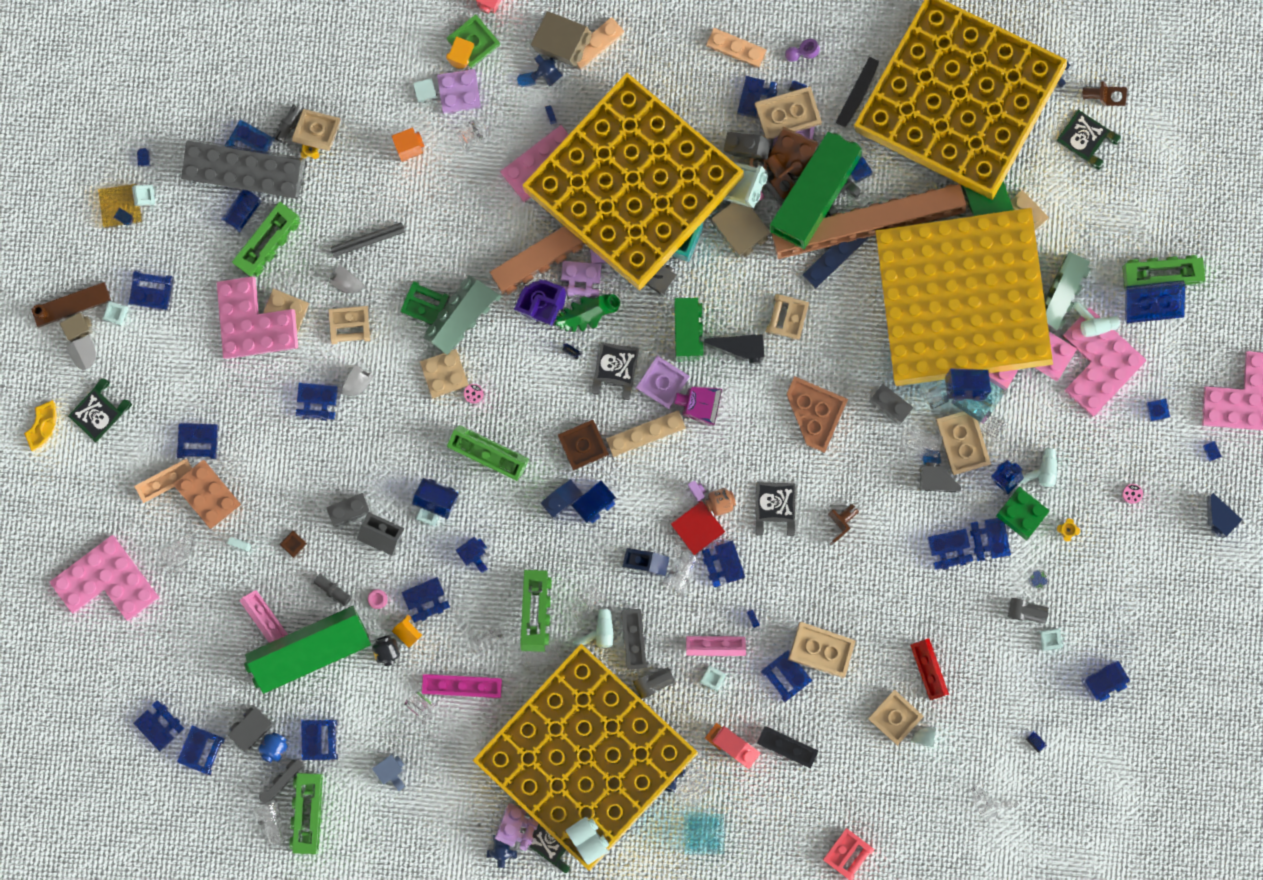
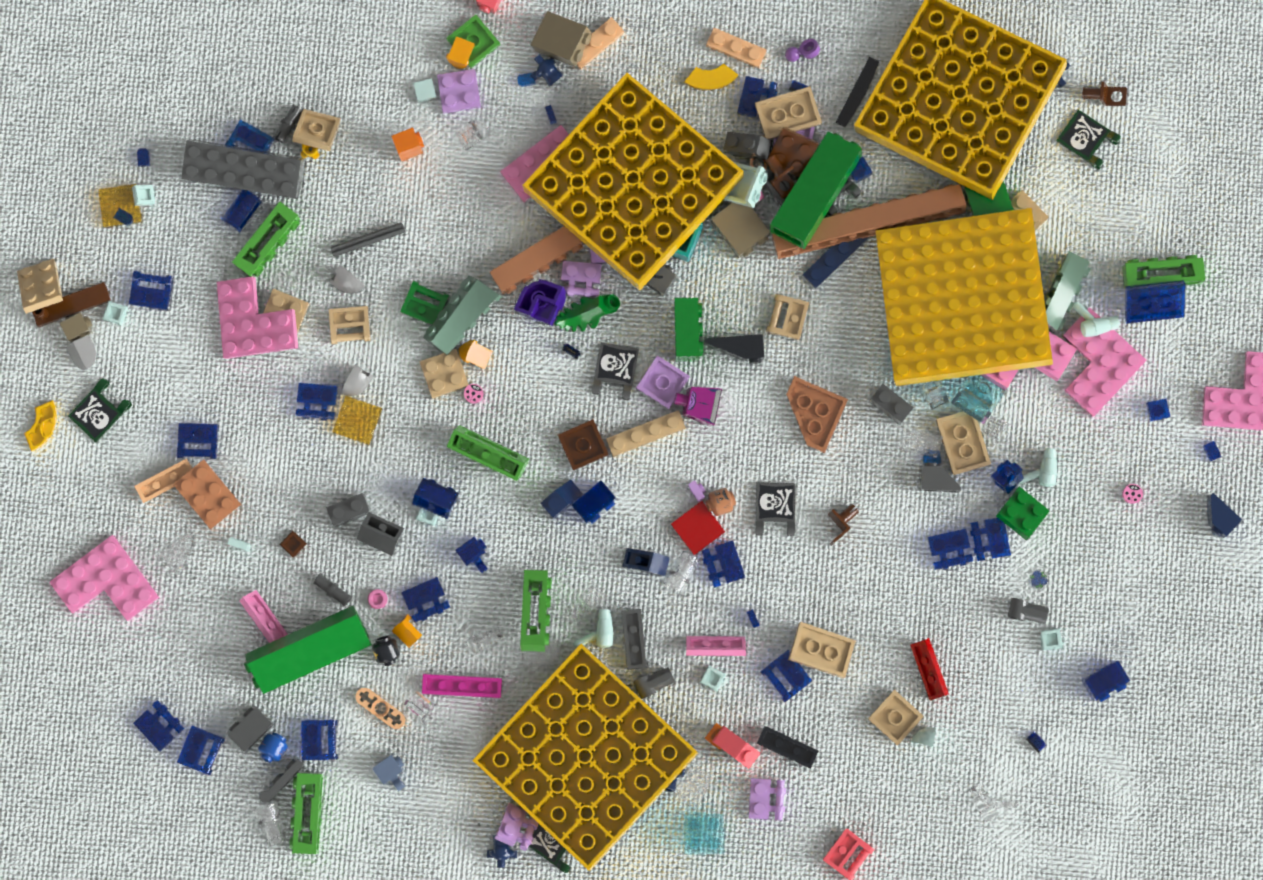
(39, 285): none -> tan plate
(357, 420): none -> clear yellow tile
(389, 721): none -> light nougat beam
(474, 353): none -> tile
(587, 840): light aqua brick -> none
(711, 79): none -> yellow tile
(760, 799): none -> lavender plate
(967, 384): clear blue brick -> none
(1074, 530): yellow plate -> none

